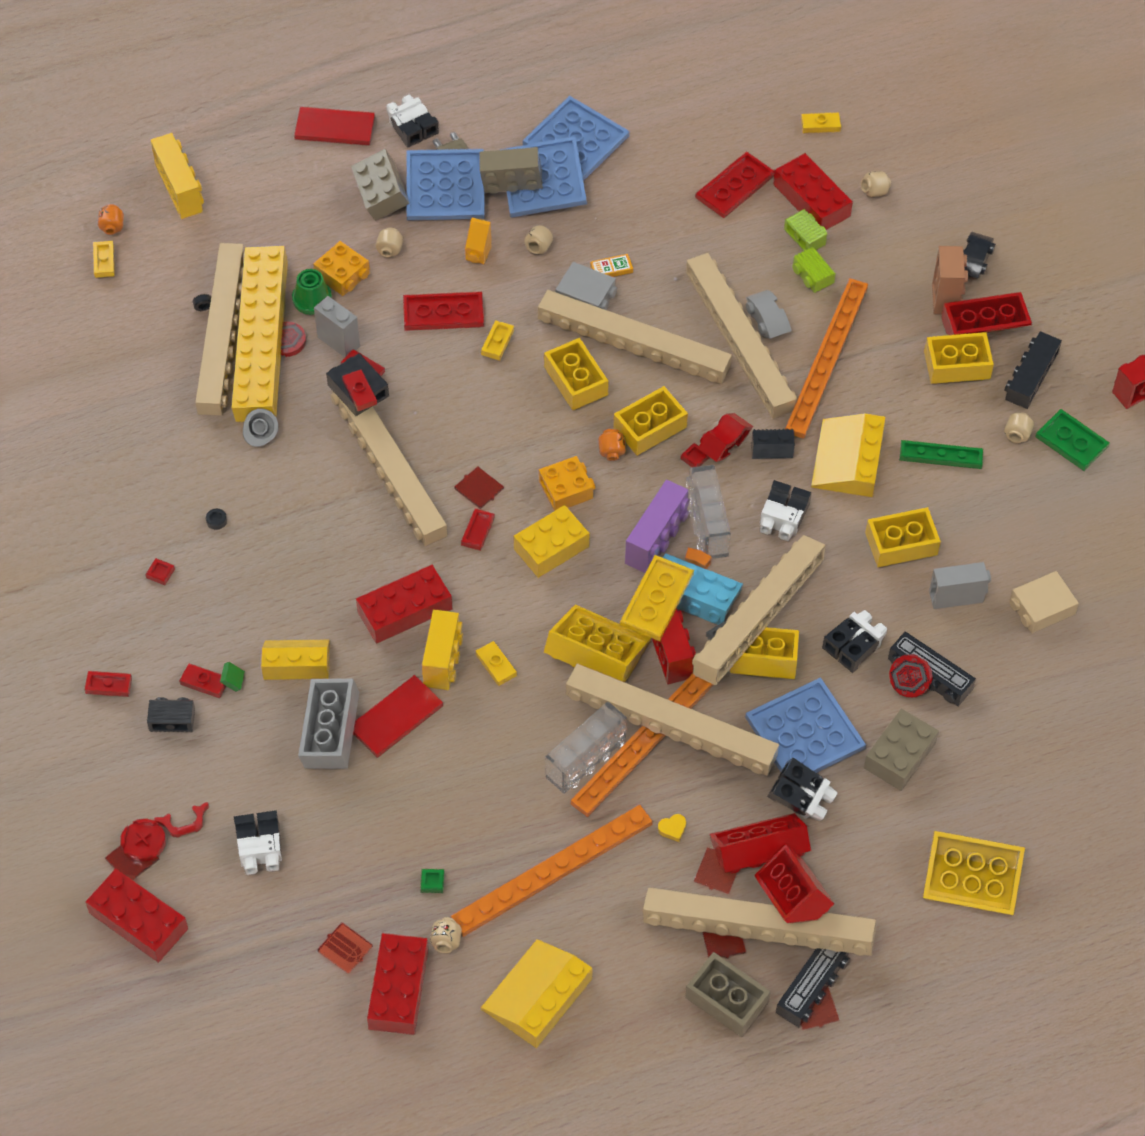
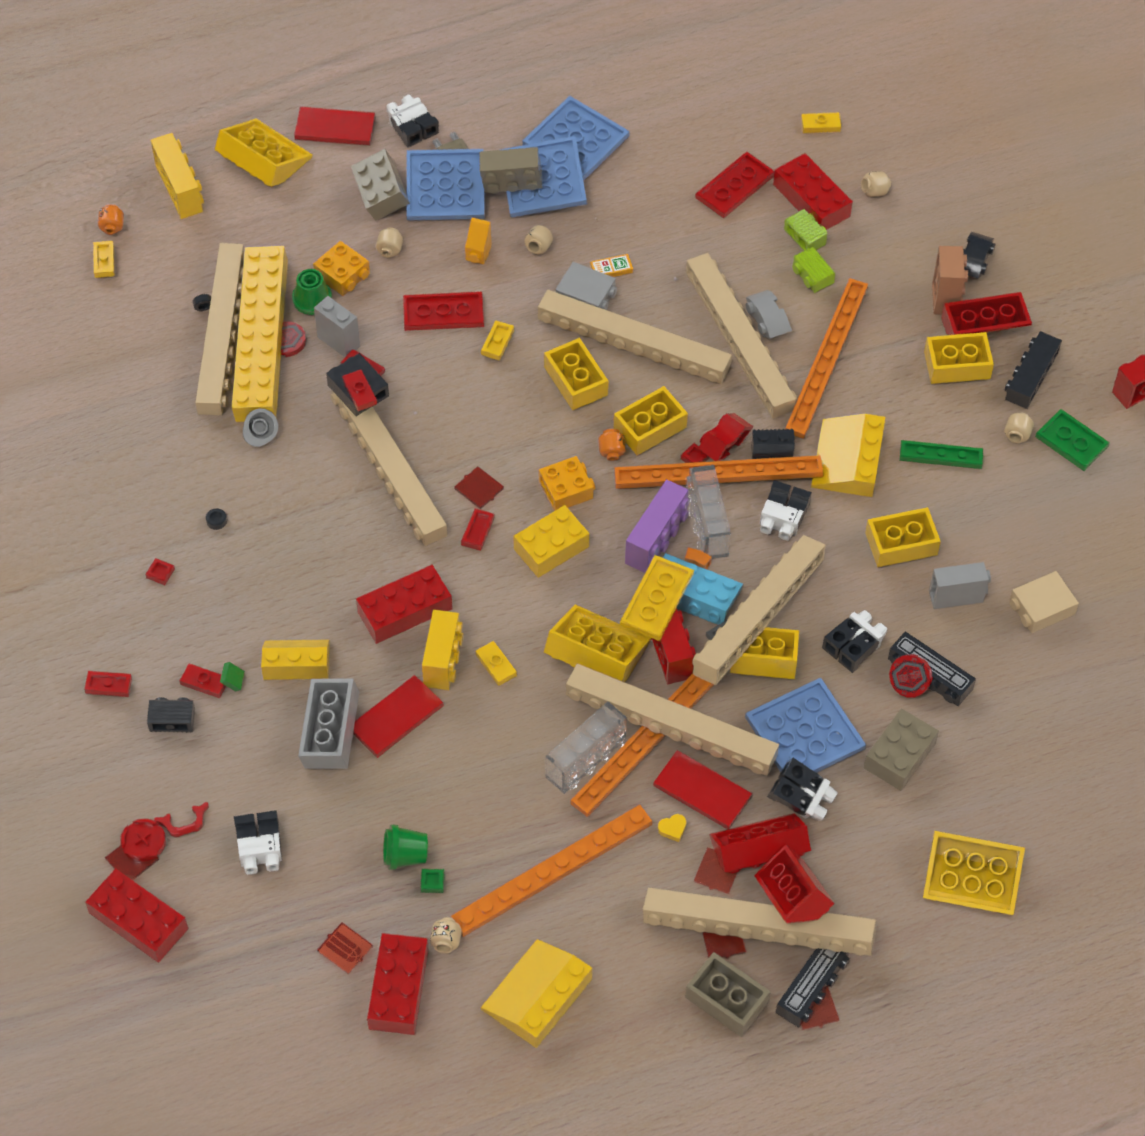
(261, 151): none -> yellow slope
(404, 847): none -> green piece
(702, 789): none -> red tile
(726, 471): none -> orange plate

